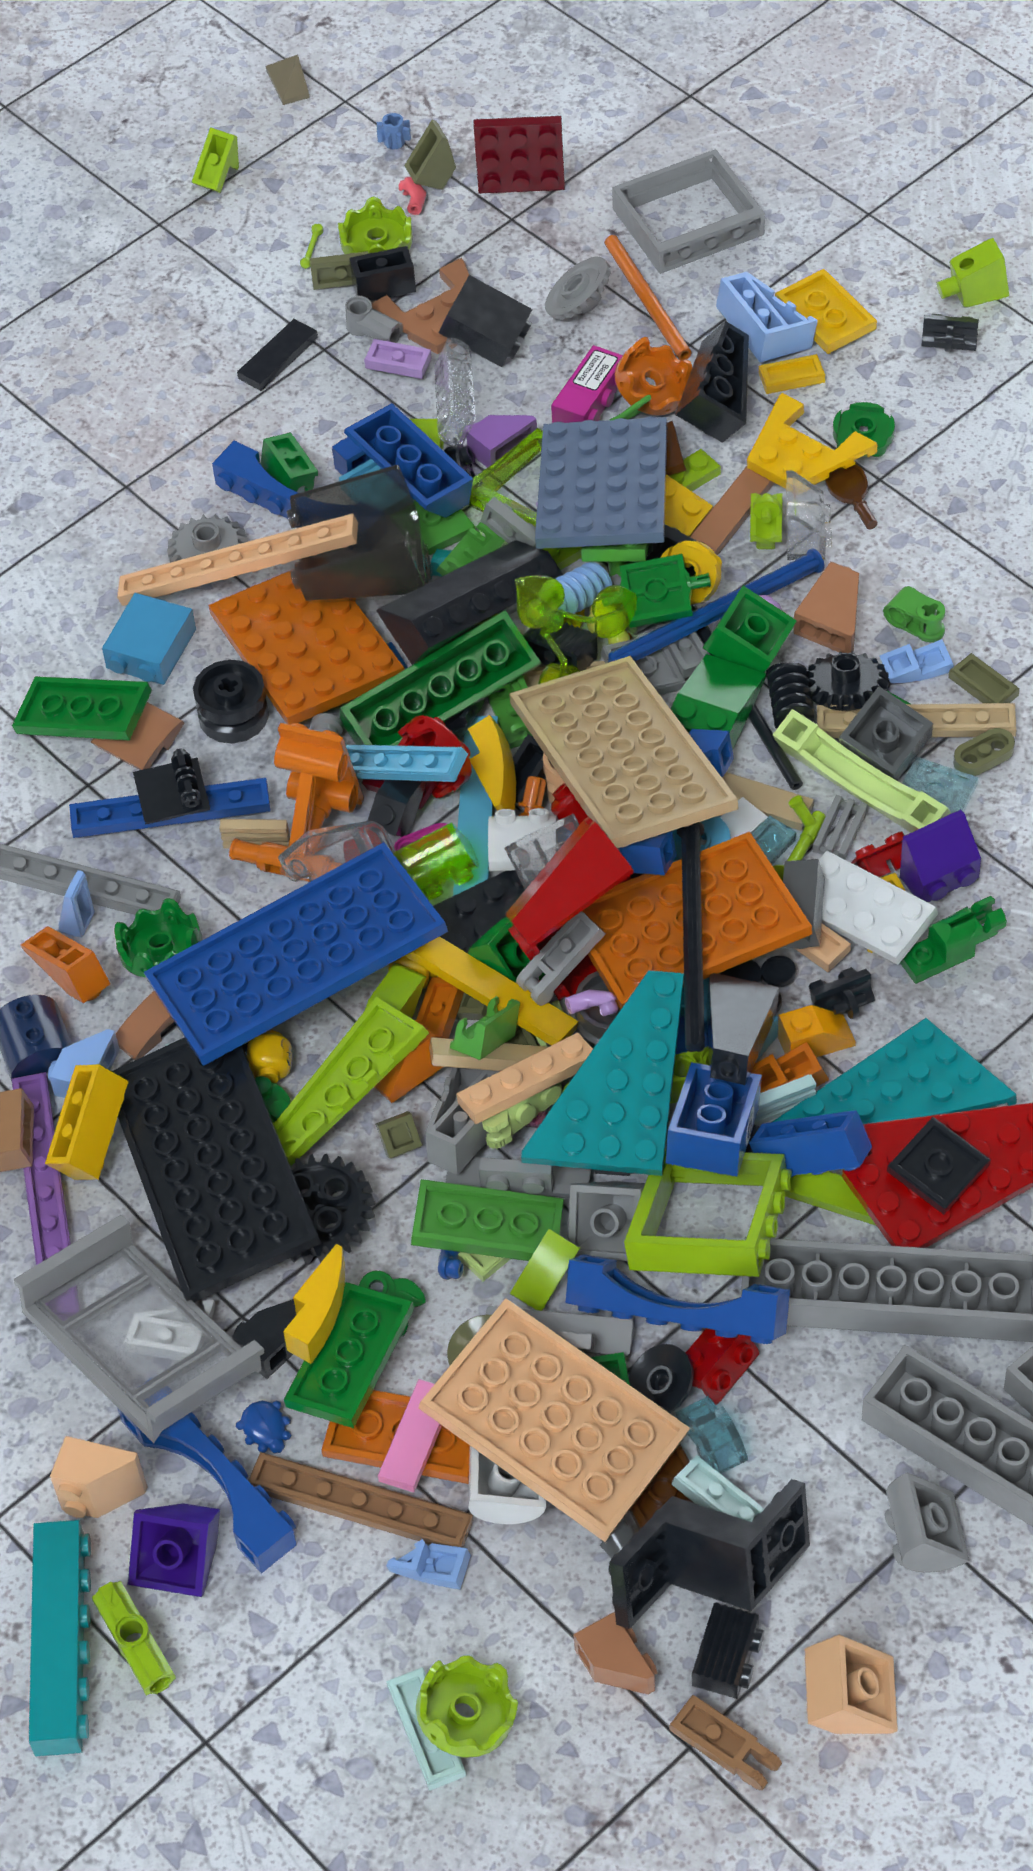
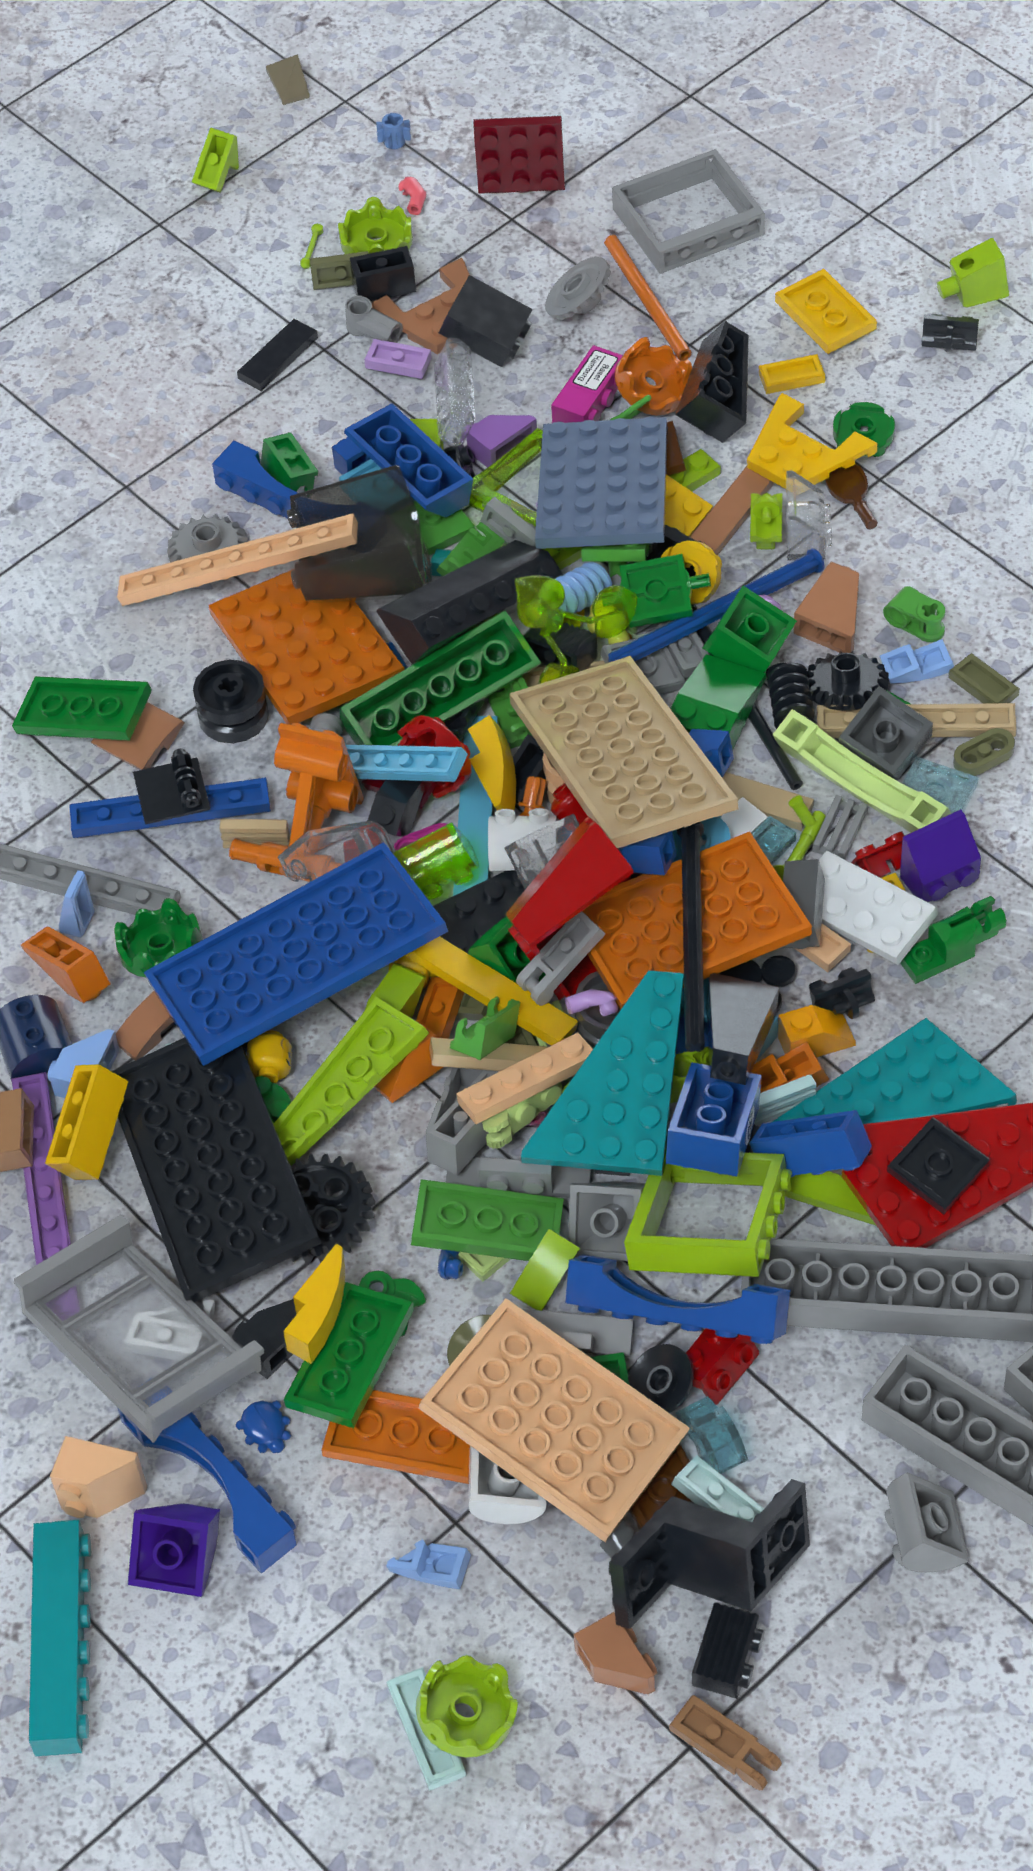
(142, 1655): lime piece -> none
(149, 638): dark azure brick -> none
(360, 1502): medium nougat tile -> none
(398, 1134): olive plate -> none
(410, 1444): bright pink tile -> none
(432, 159): olive slope -> none
(772, 325): light blue wedge -> none
(850, 1688): light nougat slope -> none

